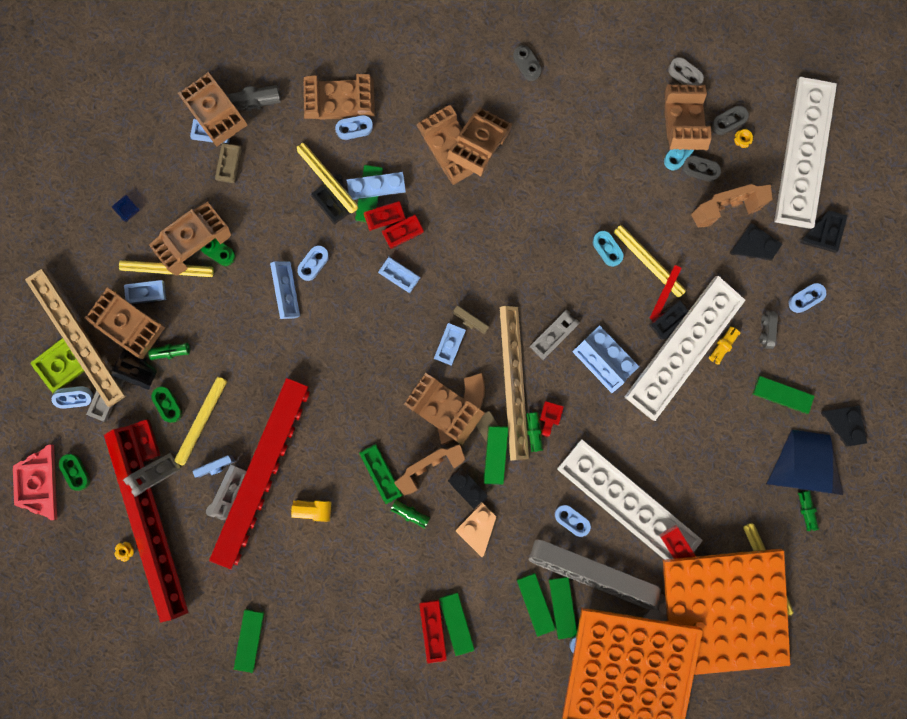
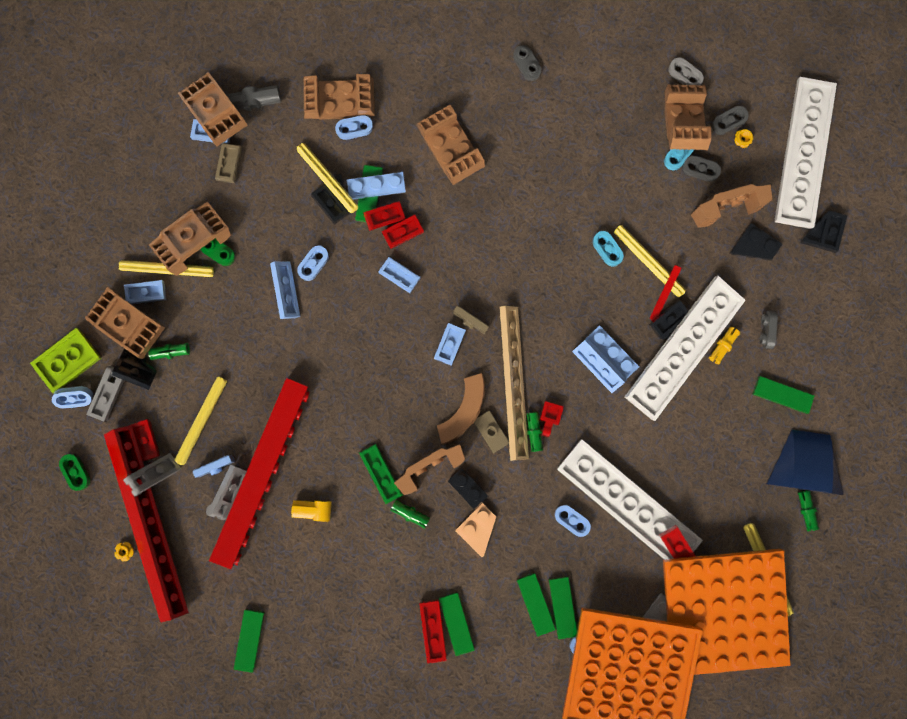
(36, 483): coral wing -> none
(75, 337): tan plate -> none
(125, 208): clear blue plate -> none
(166, 405): green plate -> none
(444, 408): medium nougat plate -> none
(479, 141): medium nougat plate -> none
(495, 454): green tile -> none
(554, 335): light grey plate -> none
(595, 574): light grey beam -> none
(806, 298): light blue plate -> none
(847, 424): black wing -> none

